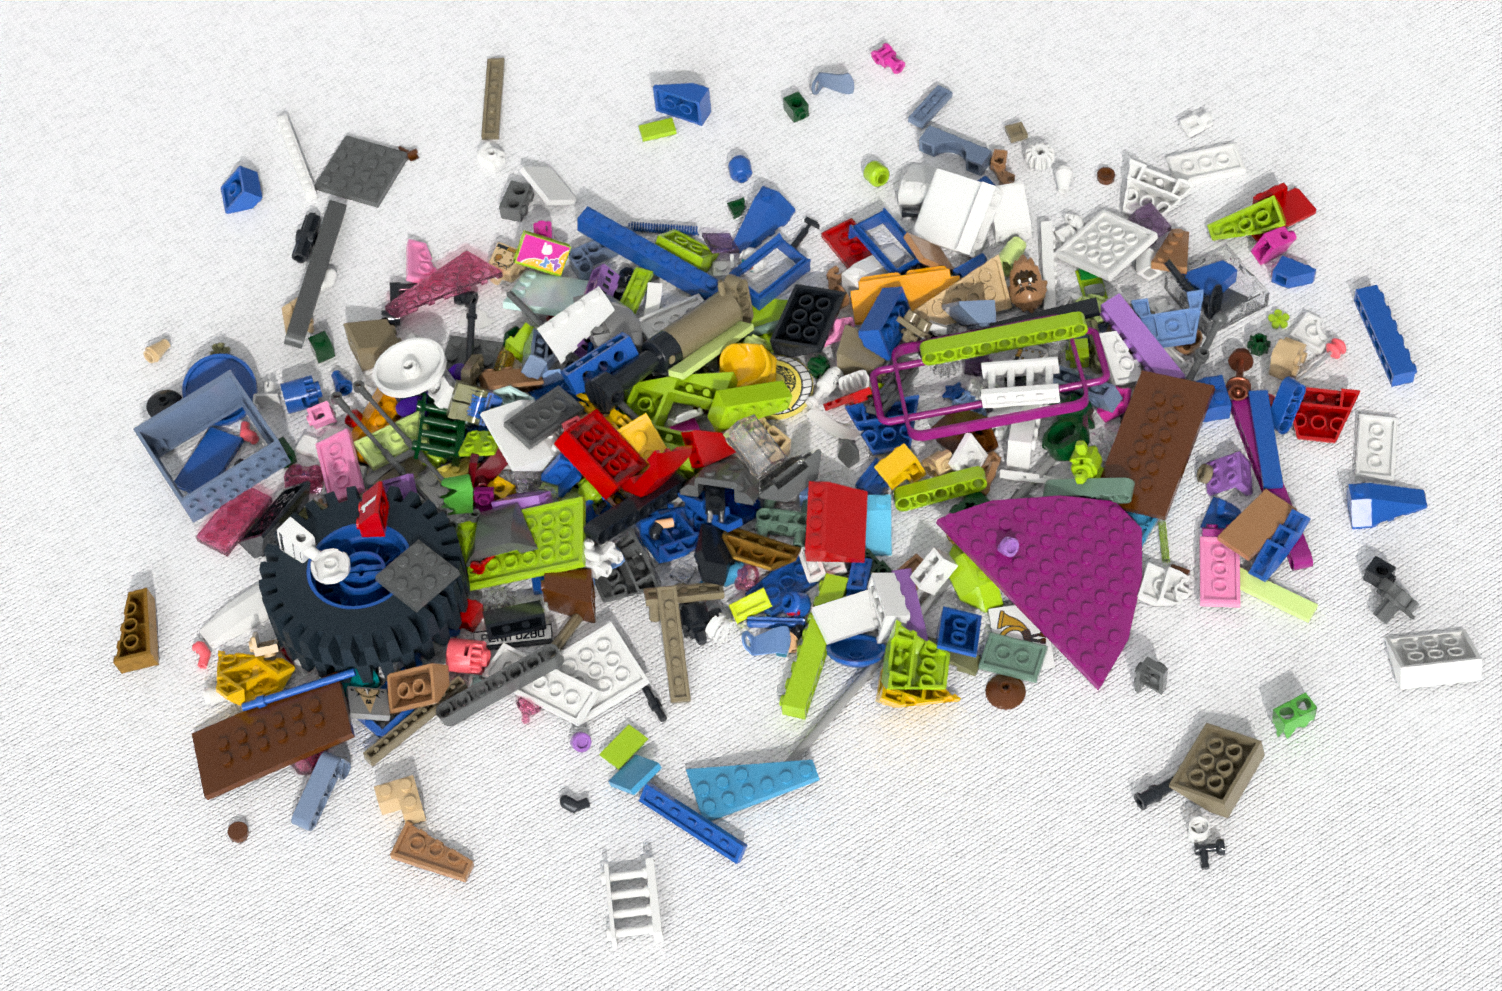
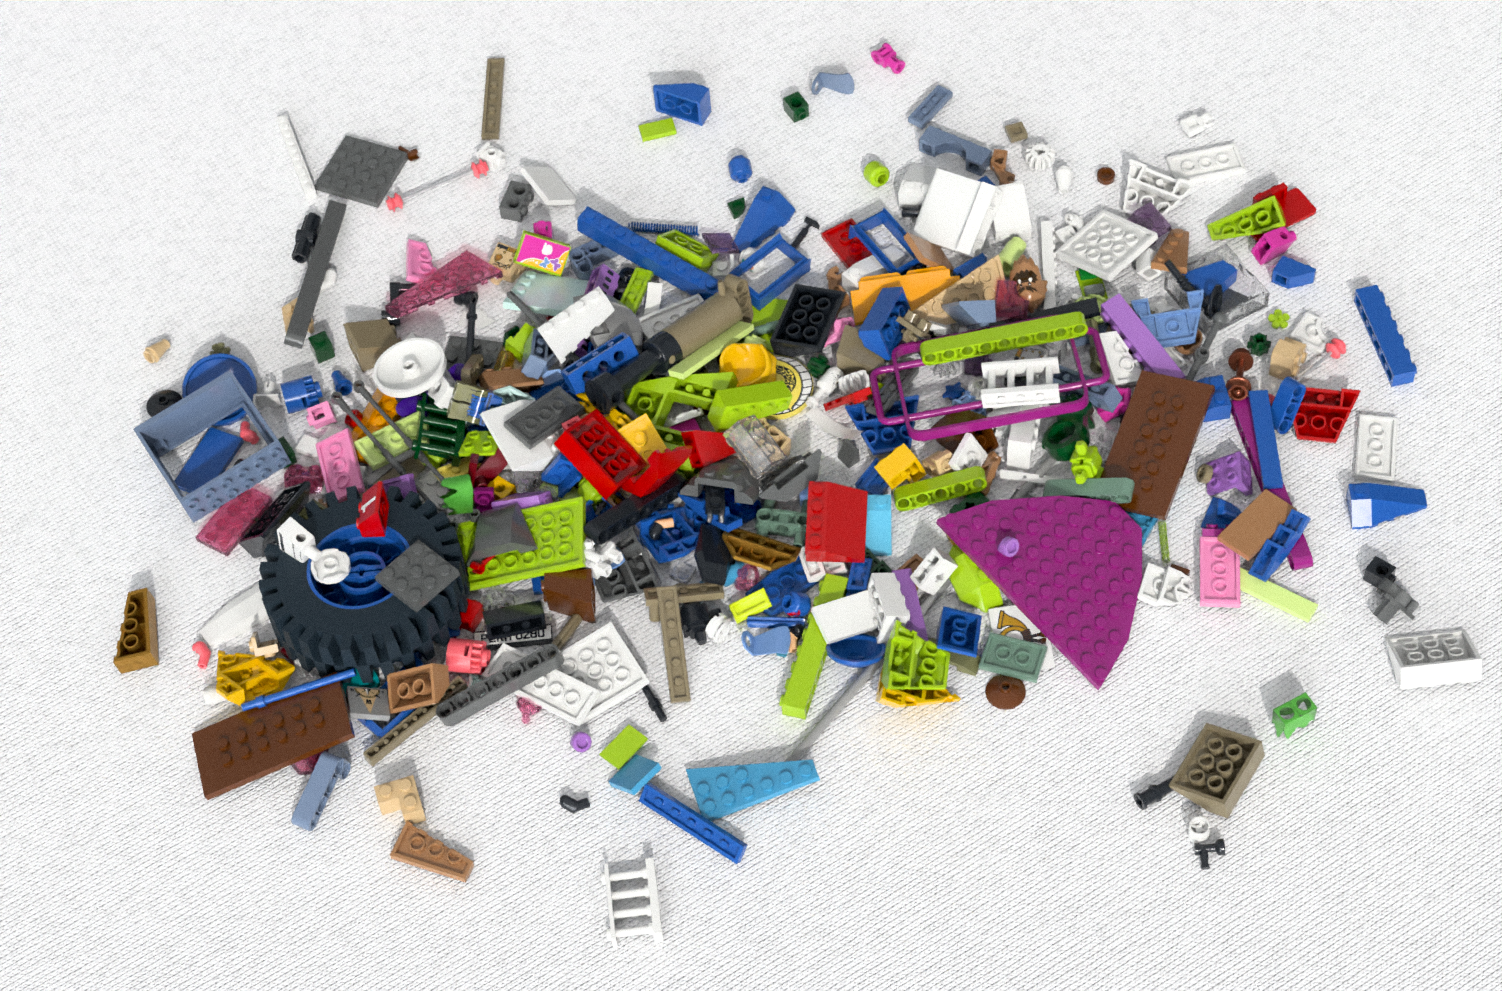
(238, 832): reddish brown tile -> none
(241, 190): blue slope -> none
(476, 169): none -> coral axle
(1009, 302): none -> clear pink tile
(1083, 353): lime brick -> none
(1152, 675): dark grey bracket -> none

